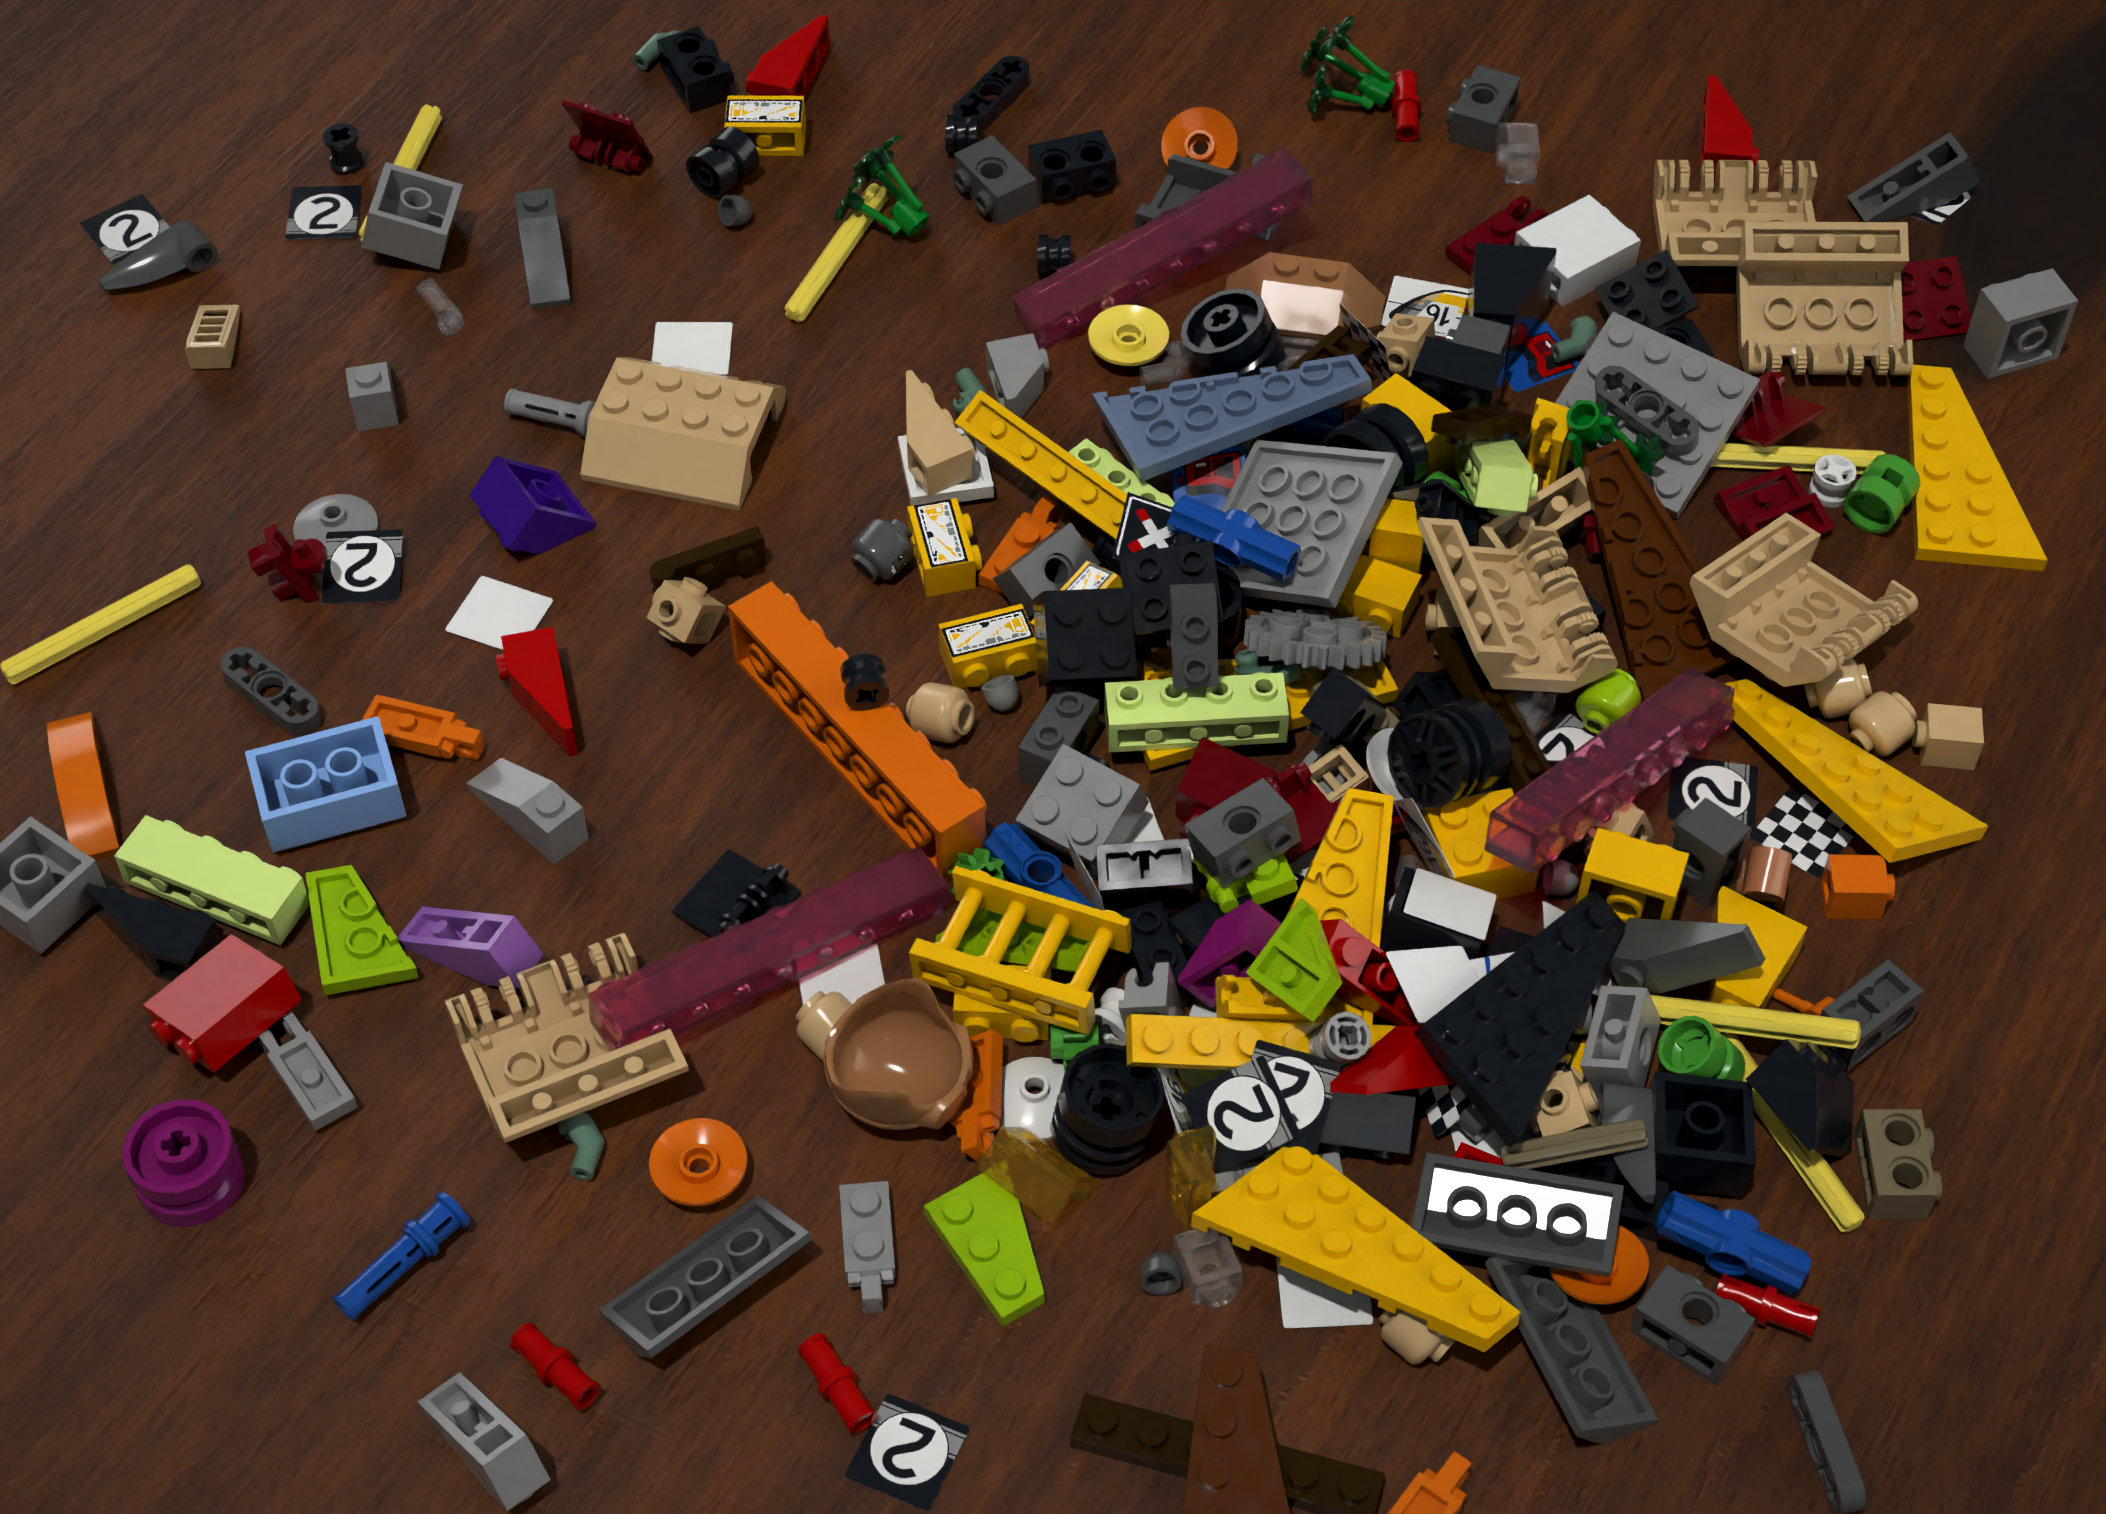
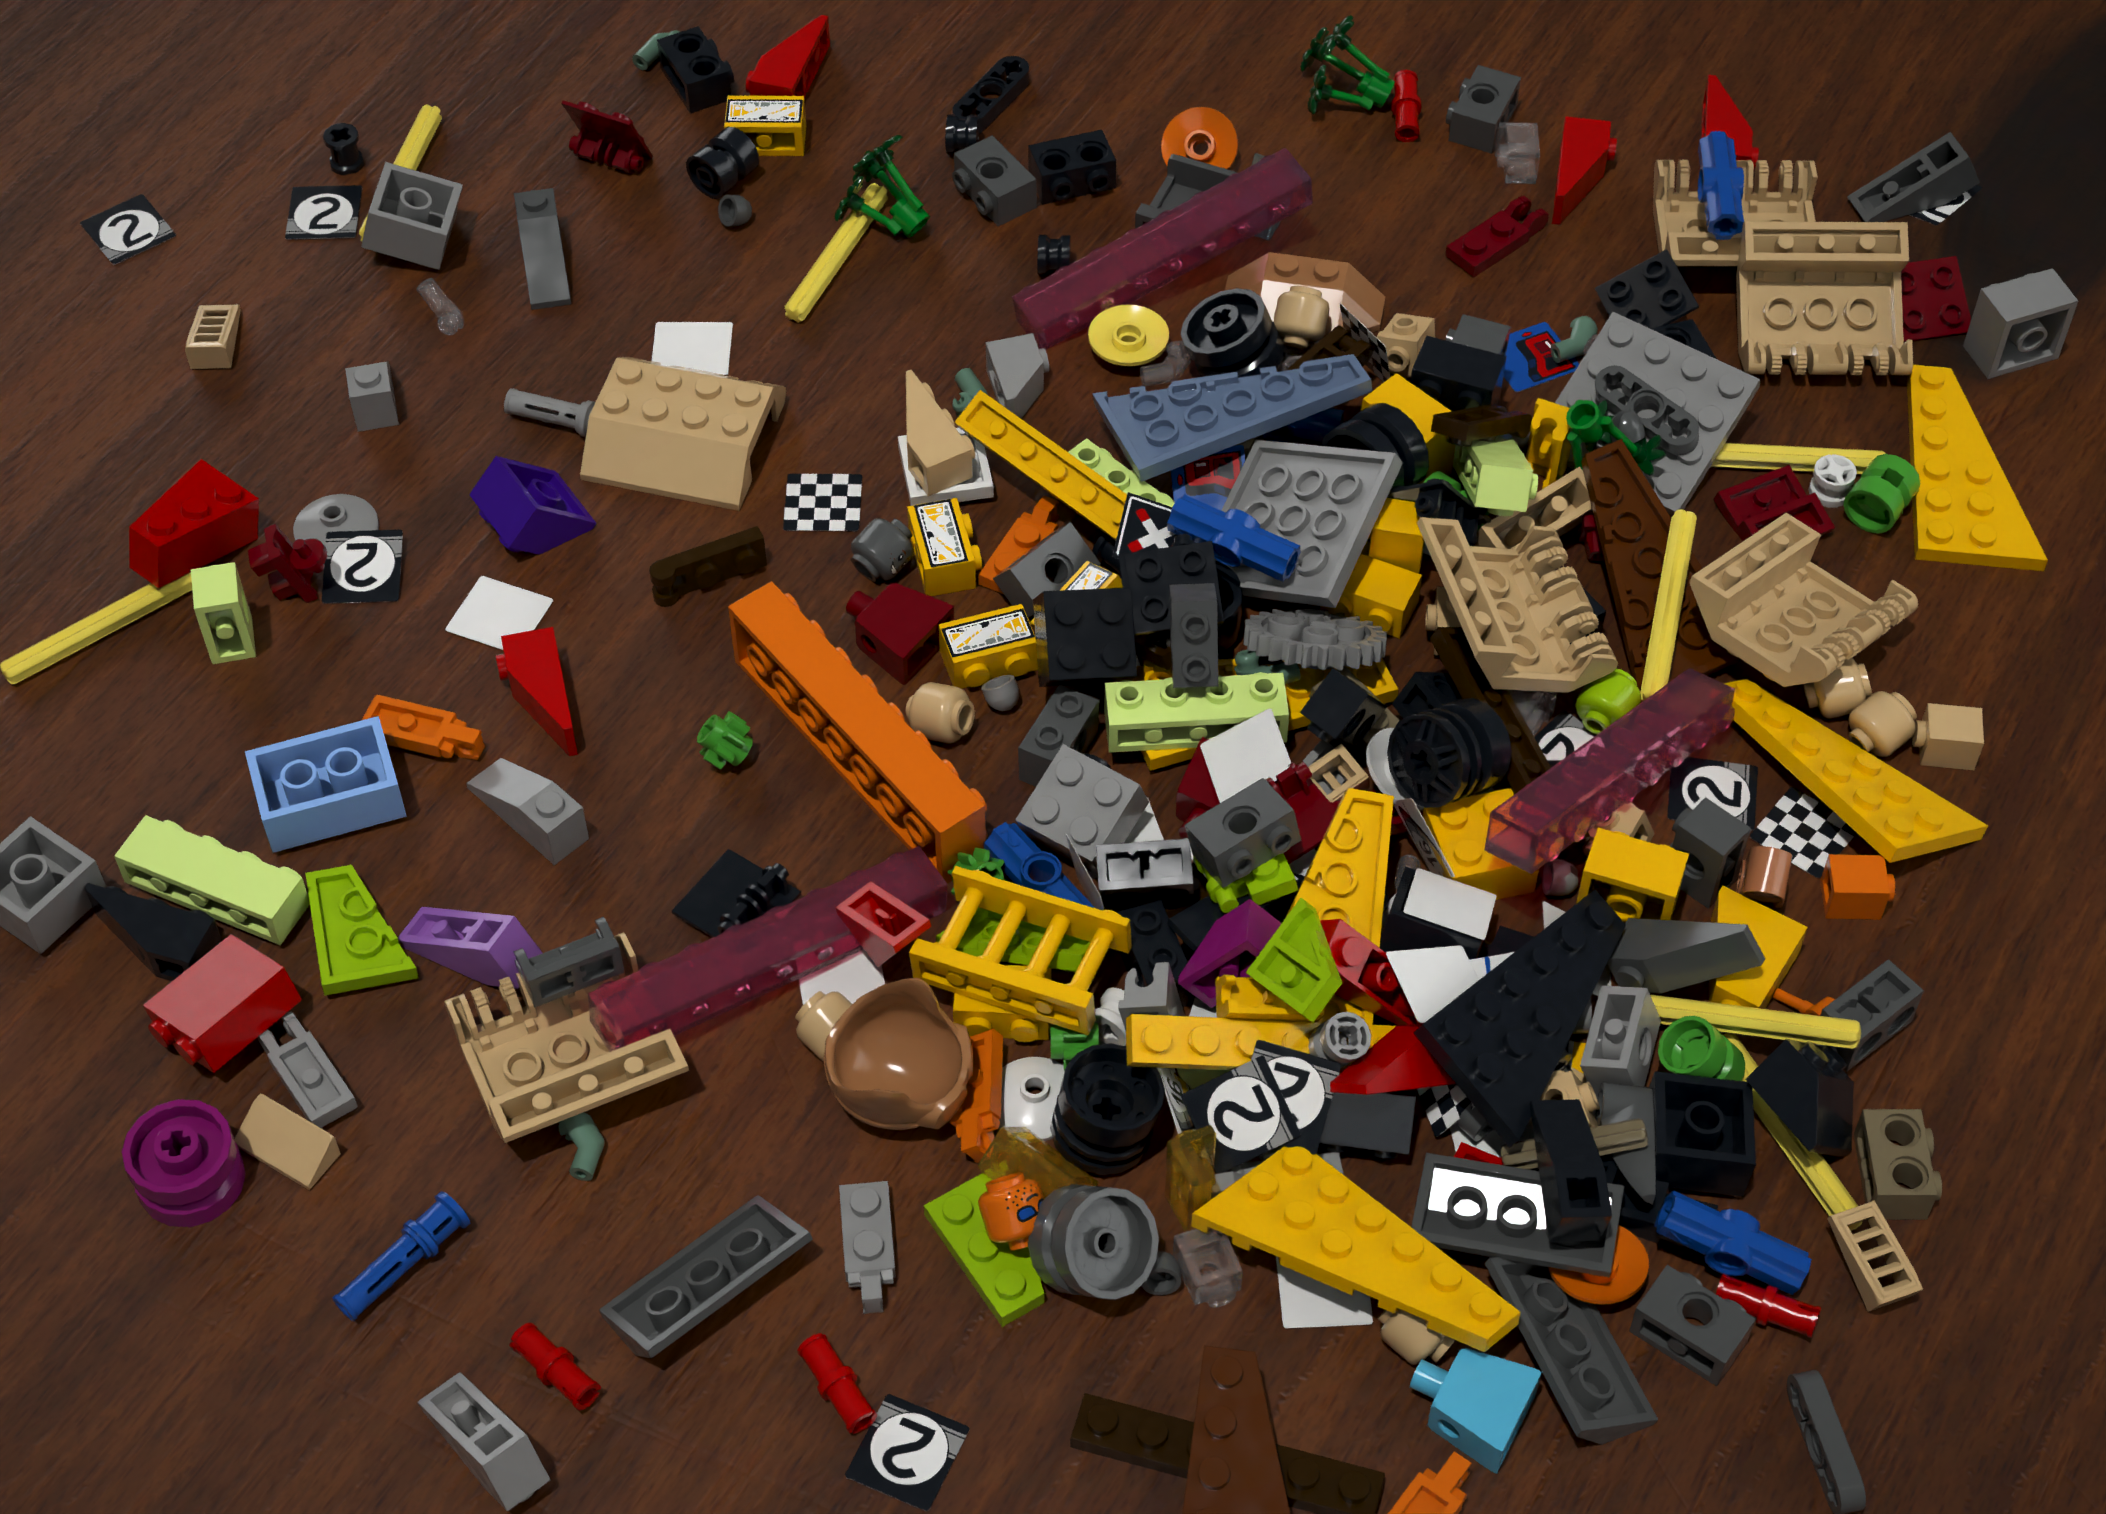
(82, 785): orange slope -> none
(165, 254): dark grey piece -> none
(192, 525): none -> red wedge
(223, 613): none -> yellowish green brick
(275, 707): dark grey beam -> none
(286, 1142): none -> tan slope
(570, 965): none -> dark grey hinge
(685, 611): tan brick -> none
(694, 1145): orange dish -> none
(724, 740): none -> bright green gear
(822, 502): none -> sticker
(864, 682): black wheel -> none
(881, 922): none -> red slope
(899, 628): none -> dark red torso
(1010, 1209): none -> orange head
(1094, 1241): none -> dark grey wheel
(1245, 754): none -> white sticker
(1301, 316): none -> tan head
(1426, 299): sticker -> none
(1478, 1402): none -> medium azure torso
(1511, 289): black slope -> none
(1570, 1172): none -> black slope
(1581, 163): none -> red slope
(1588, 245): white brick -> none
(1629, 425): none -> dark grey hinge
(1668, 603): none -> light yellow axle
(1720, 185): none -> blue piece
(1773, 413): dark red hinge -> none
(1866, 1279): none -> tan slope

